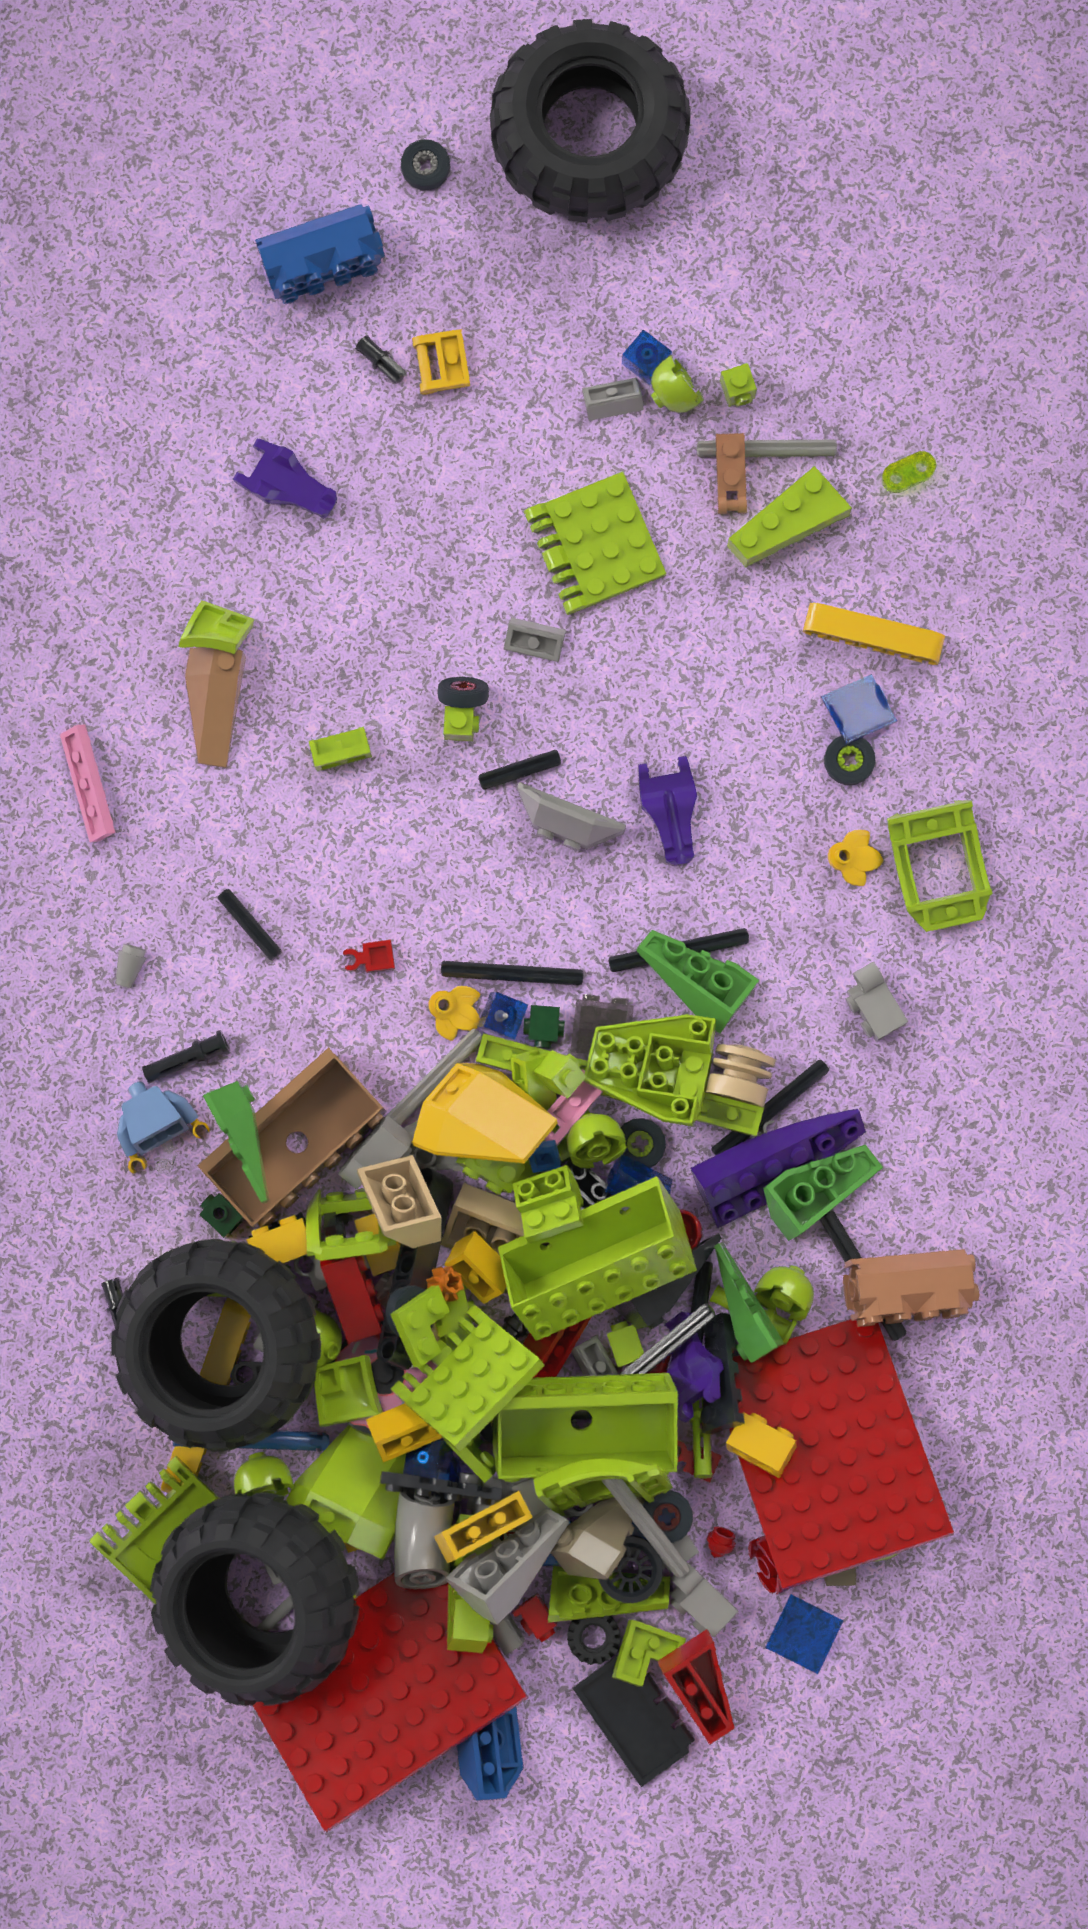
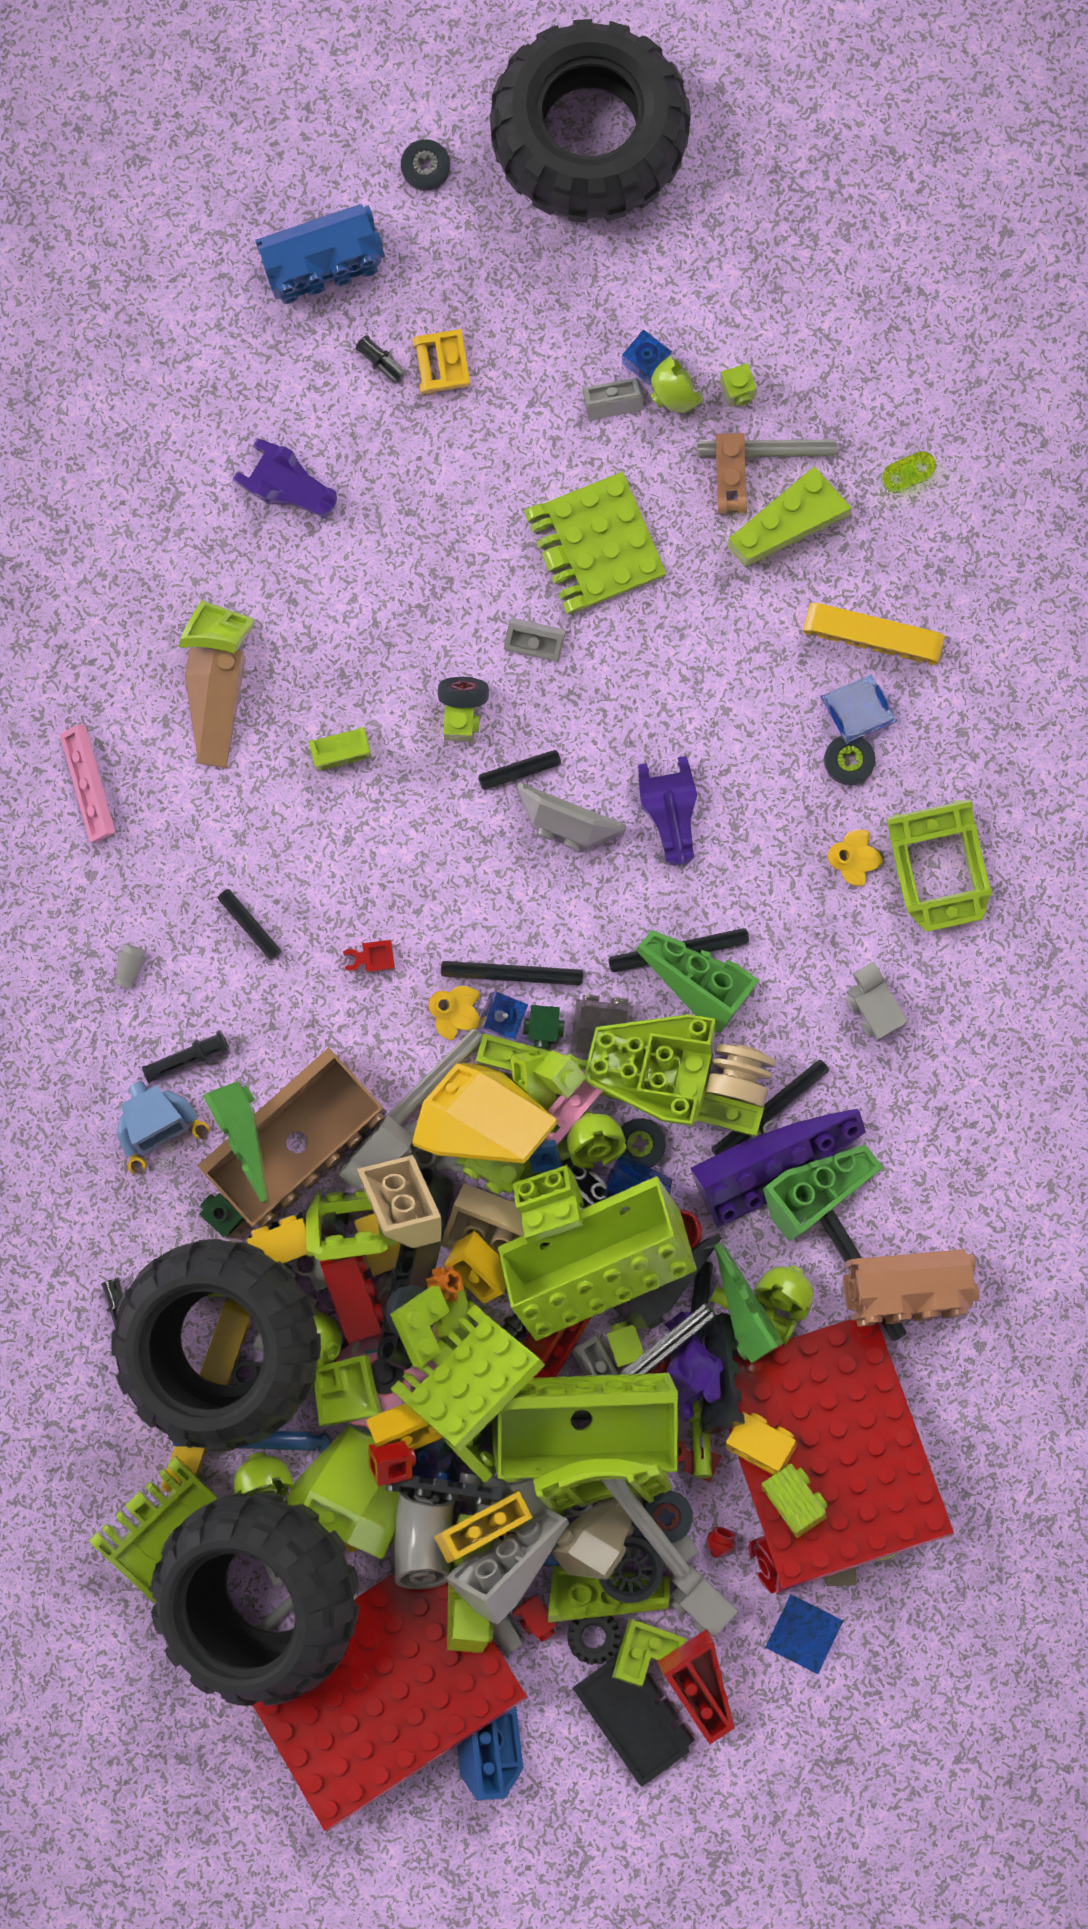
(391, 1462): none -> red brick
(795, 1500): none -> lime brick

